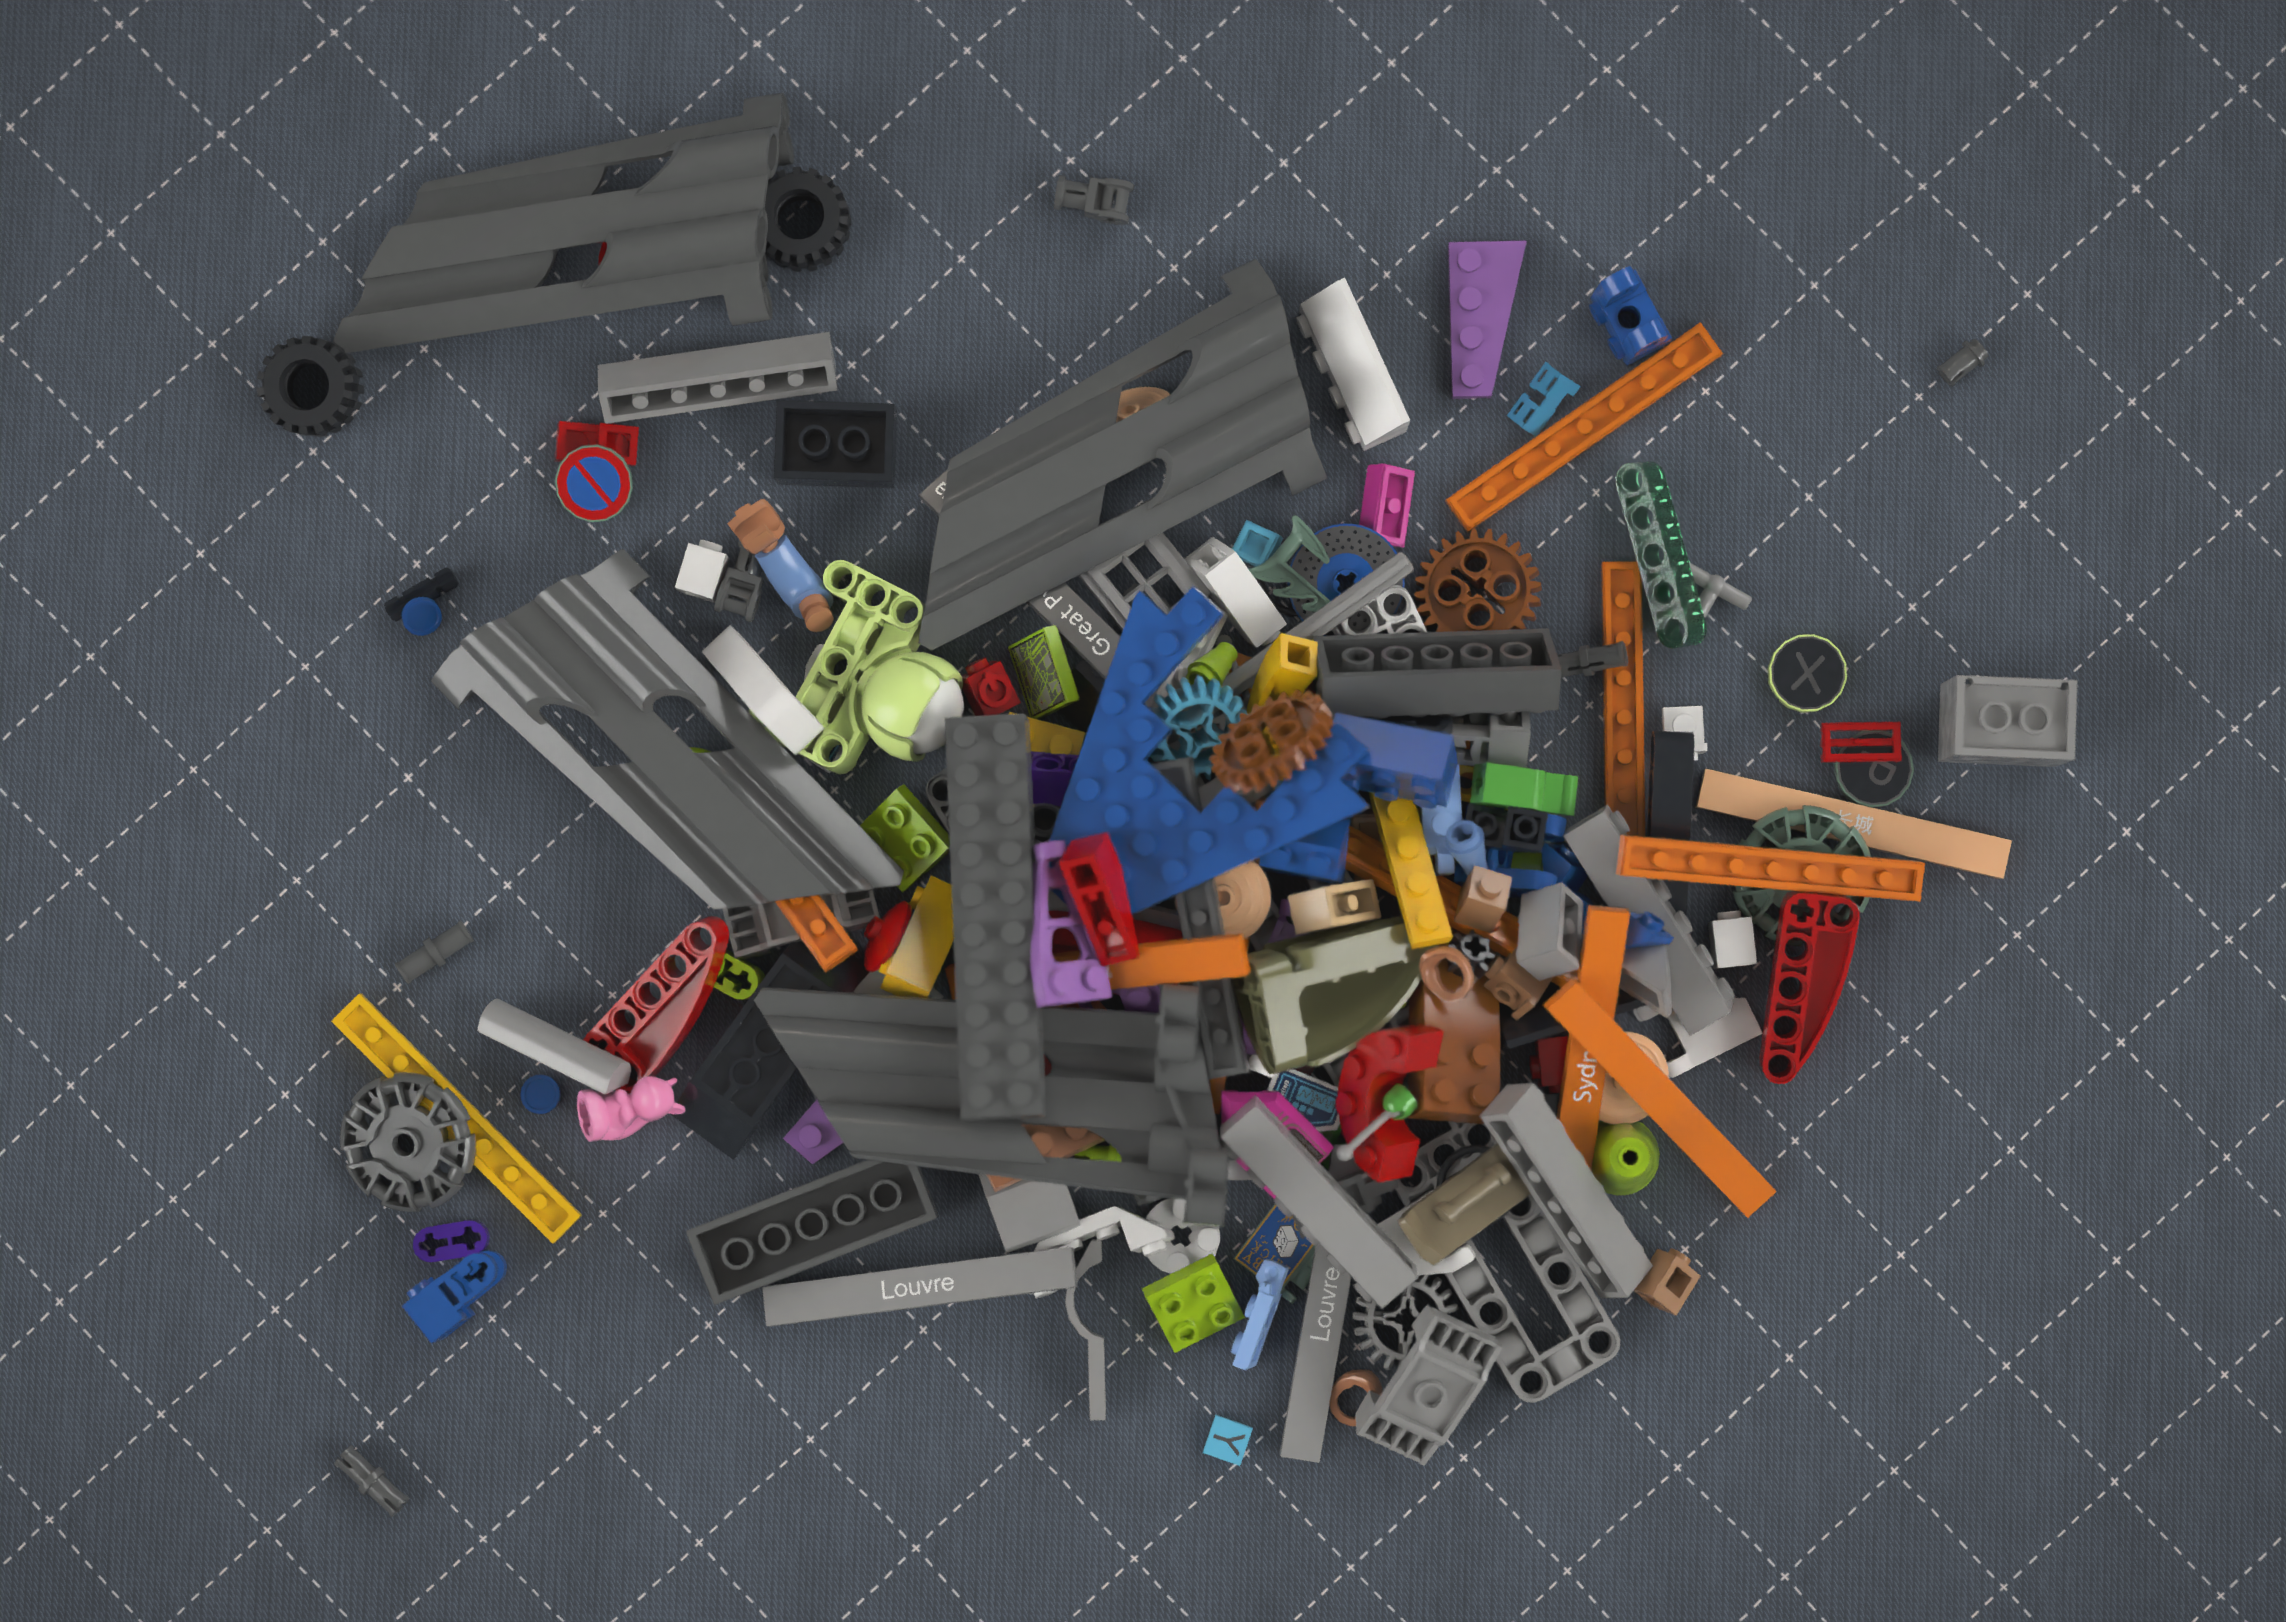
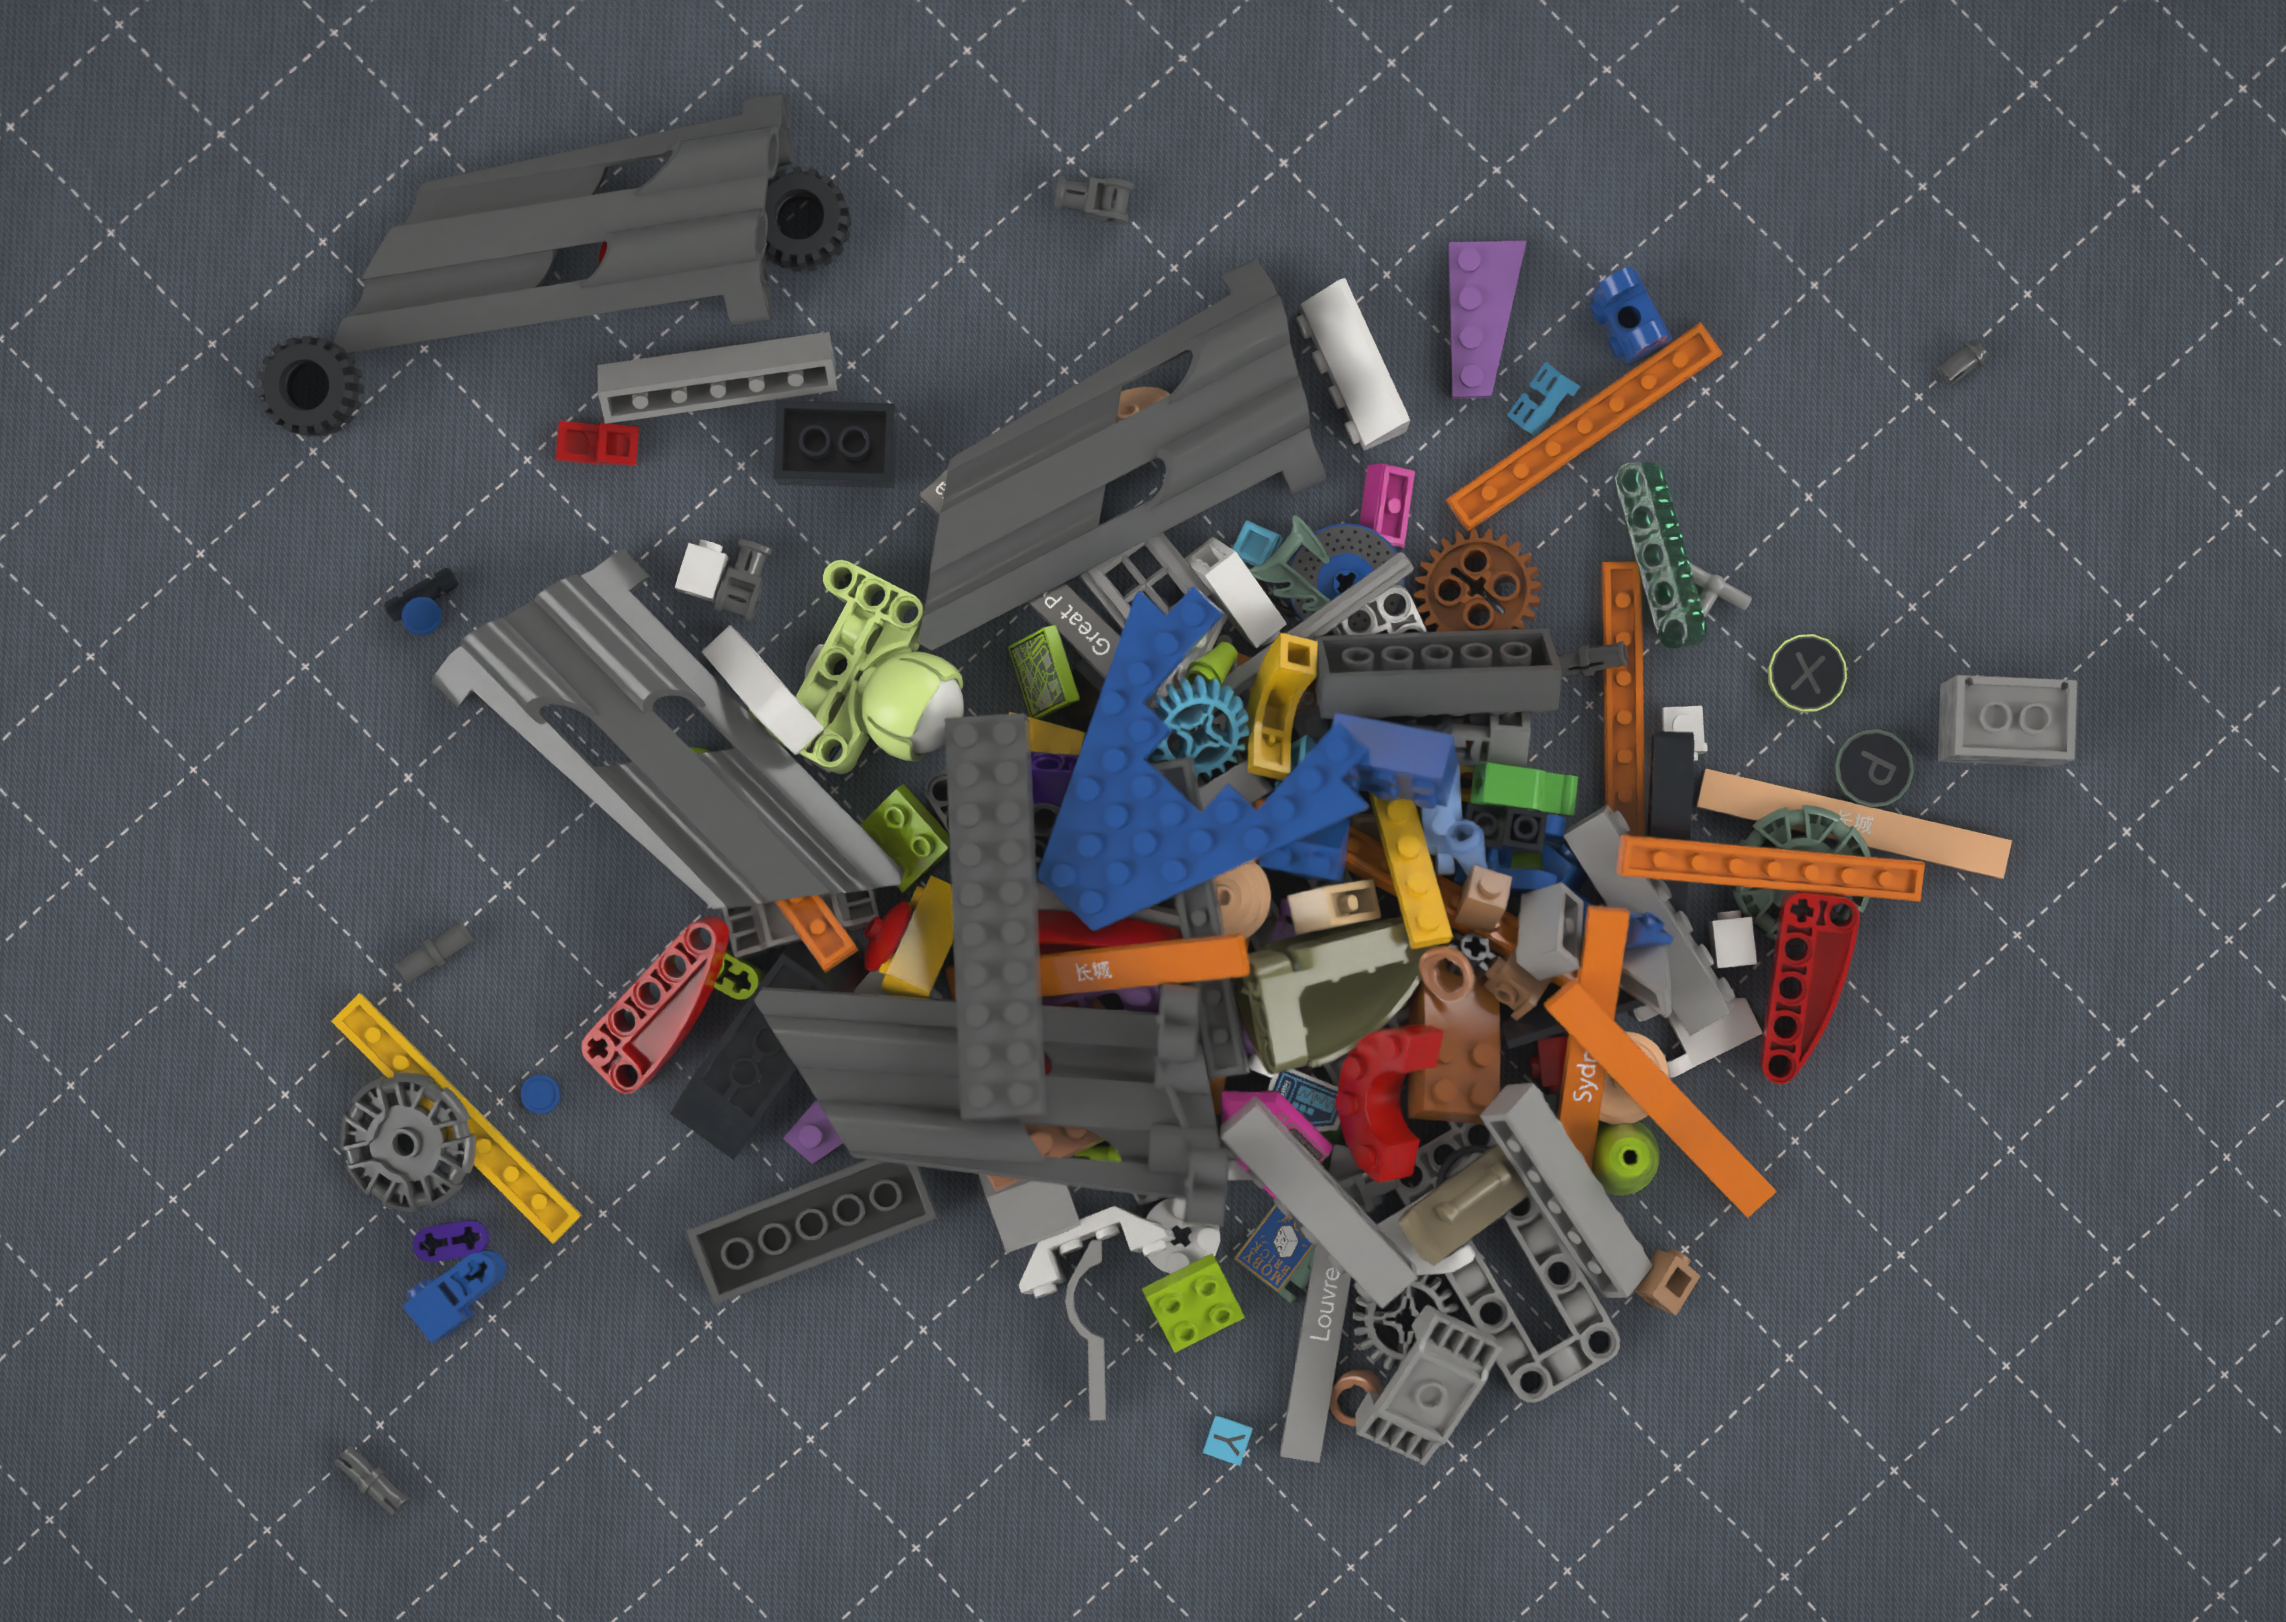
(553, 1047): light grey brick -> none
(594, 483): piece -> none
(623, 1114): bright pink animal -> none
(790, 575): piece -> none
(920, 1286): light grey tile -> none
(988, 688): red brick -> none
(1064, 981): medium lavender plate -> none
(1101, 897): red slope -> none
(1247, 757): dark orange gear -> none
(1260, 1312): light blue hinge -> none
(1397, 1105): hinge -> none
(1826, 742): red tile -> none

